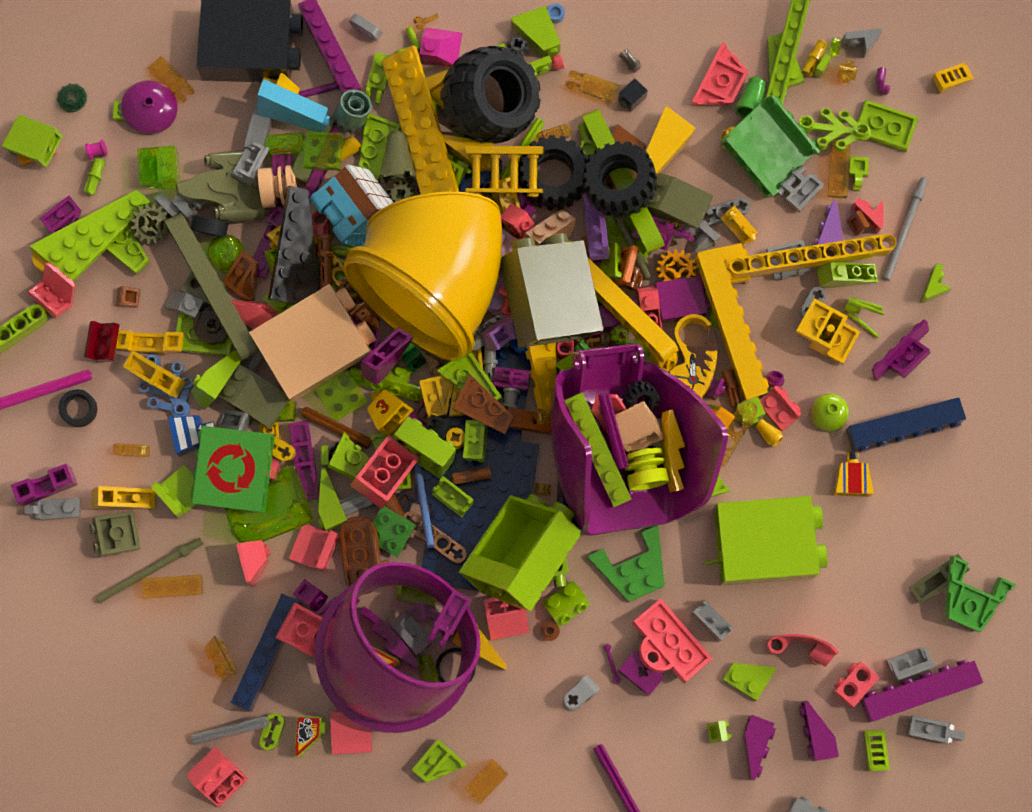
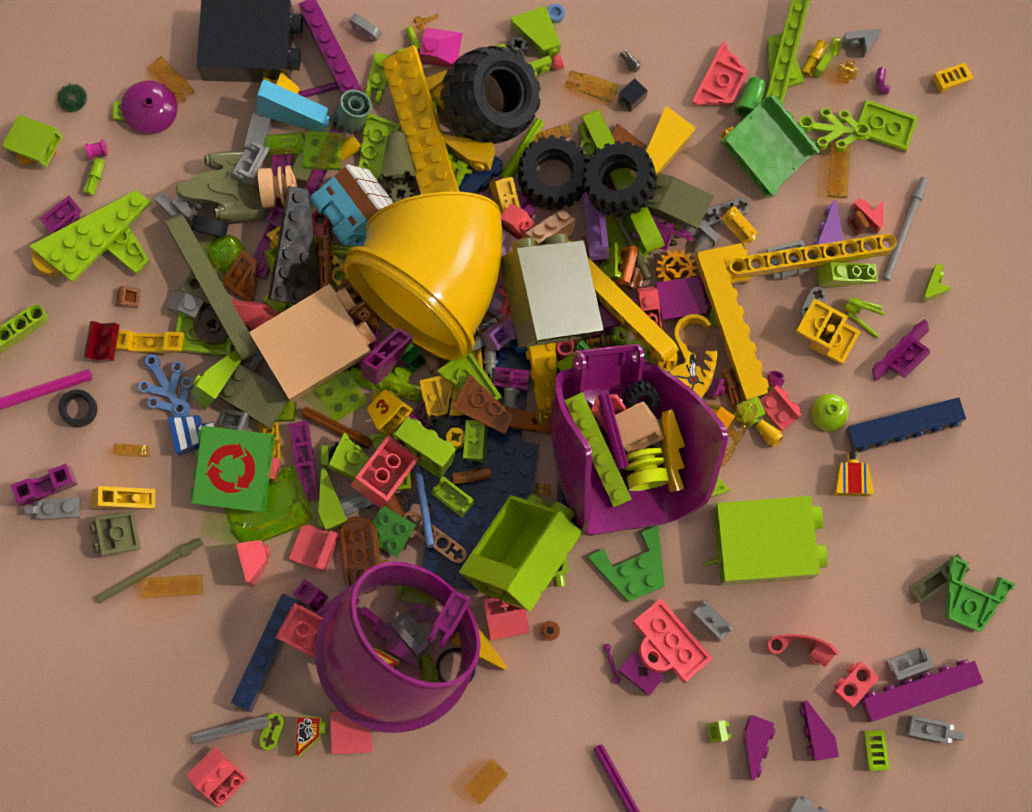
(54, 291): coral bracket -> none
(154, 374): yellow slope -> none
(155, 230): olive gear -> none
(159, 167): clear neon green slope -> none
(176, 491): lime bracket -> none
(216, 652): clear yellow hinge -> none
(284, 445): yellow beam -> none
(437, 762): lime wing -> none
(514, 153): yellow fence -> none
(566, 603): lime bracket -> none
(583, 691): light grey piece -> none
(749, 678): lime wing -> none
(804, 192): light grey plate -> none
(858, 168): lime plate -> none

